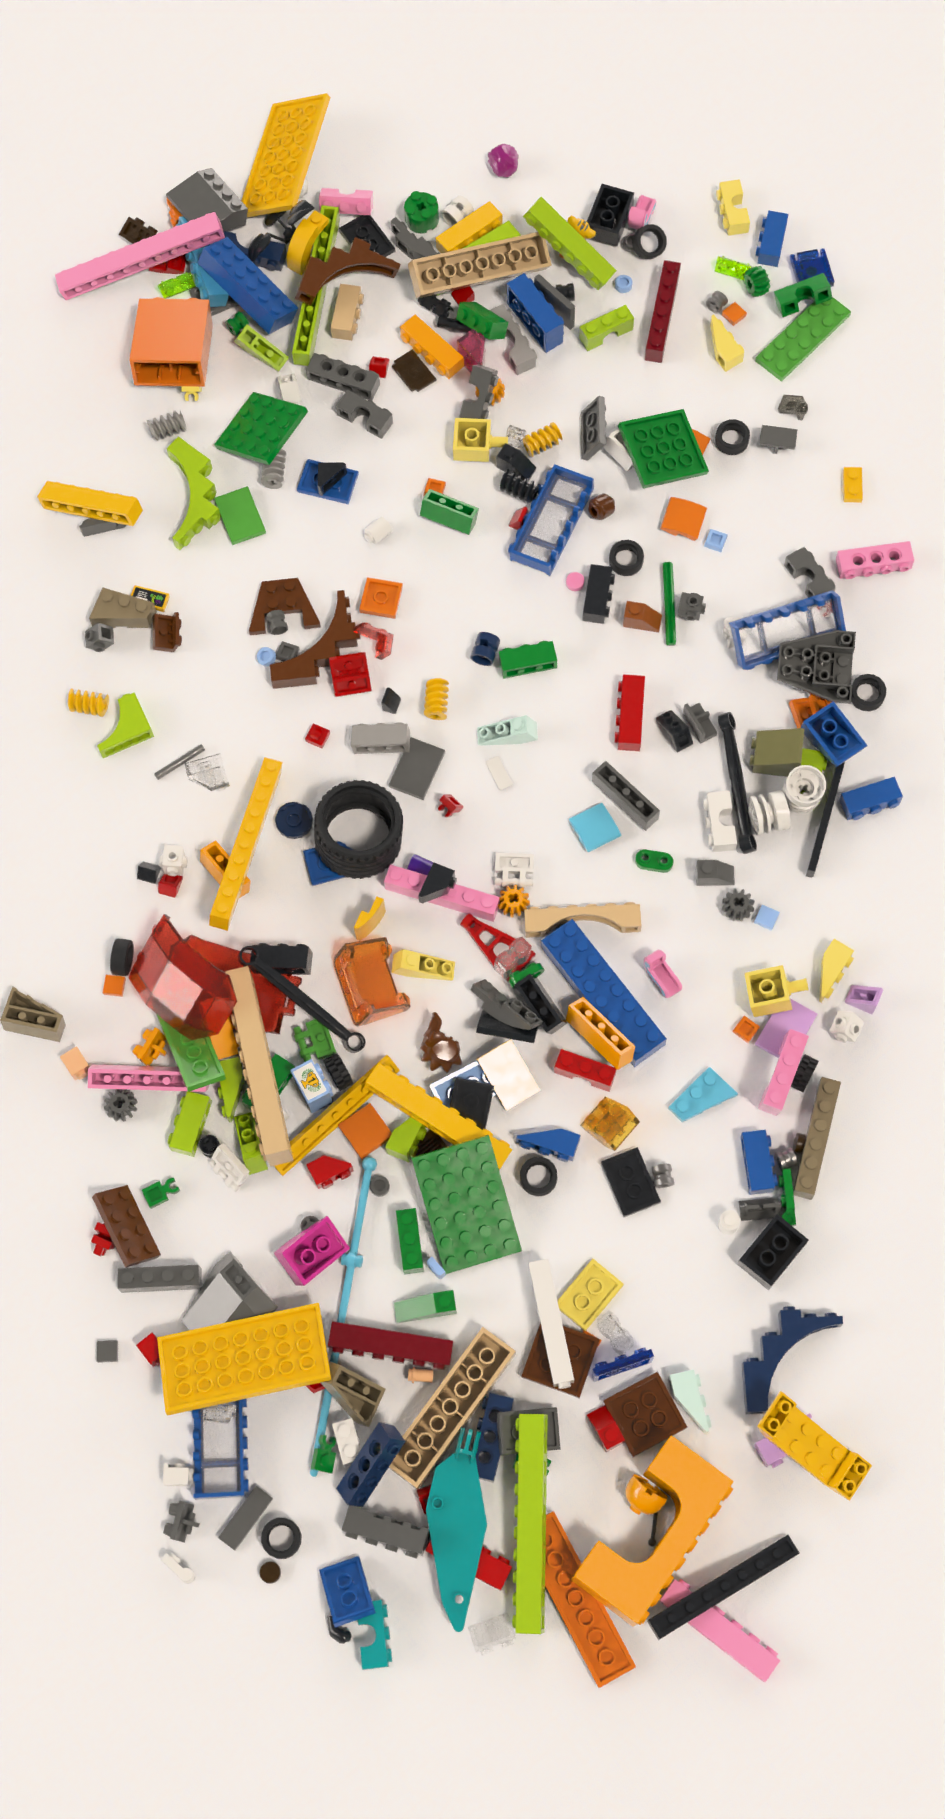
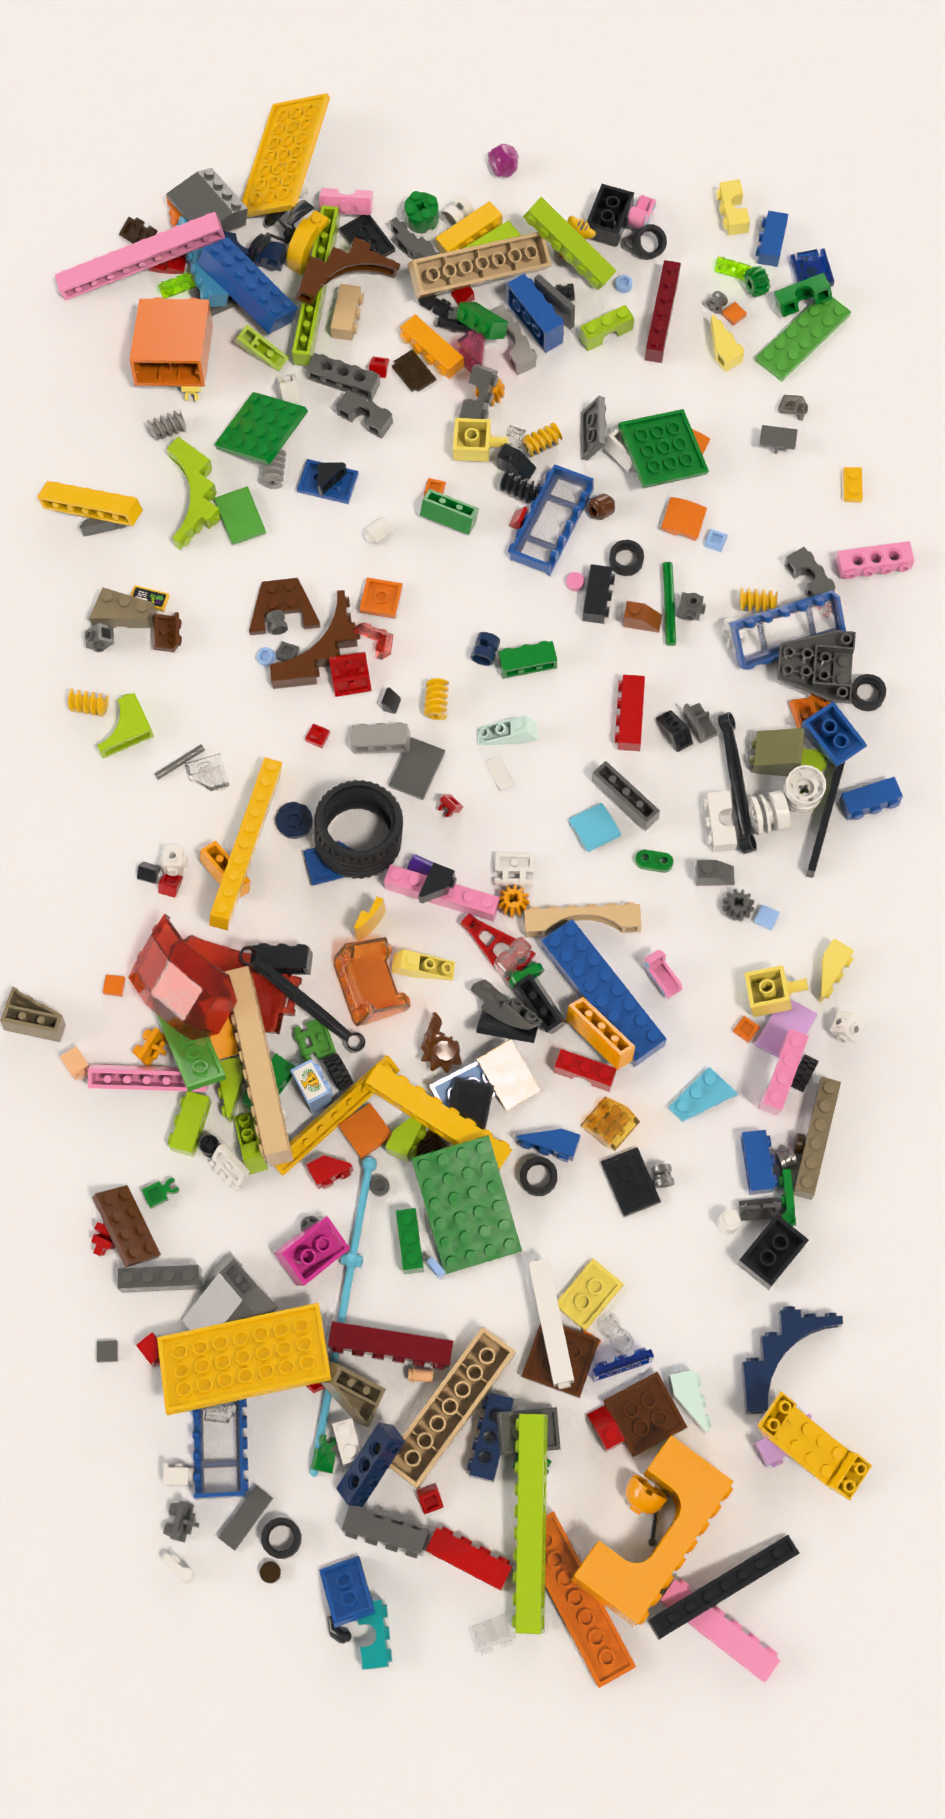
(121, 957): black tyre -> none
(127, 1106): dark grey gear -> none
(237, 323): green wheel -> none
(425, 1306): slope -> none
(457, 1526): teal wing -> none
(732, 449): black tyre -> none
(757, 600): none -> yellow piece
(864, 997): lavender slope -> none

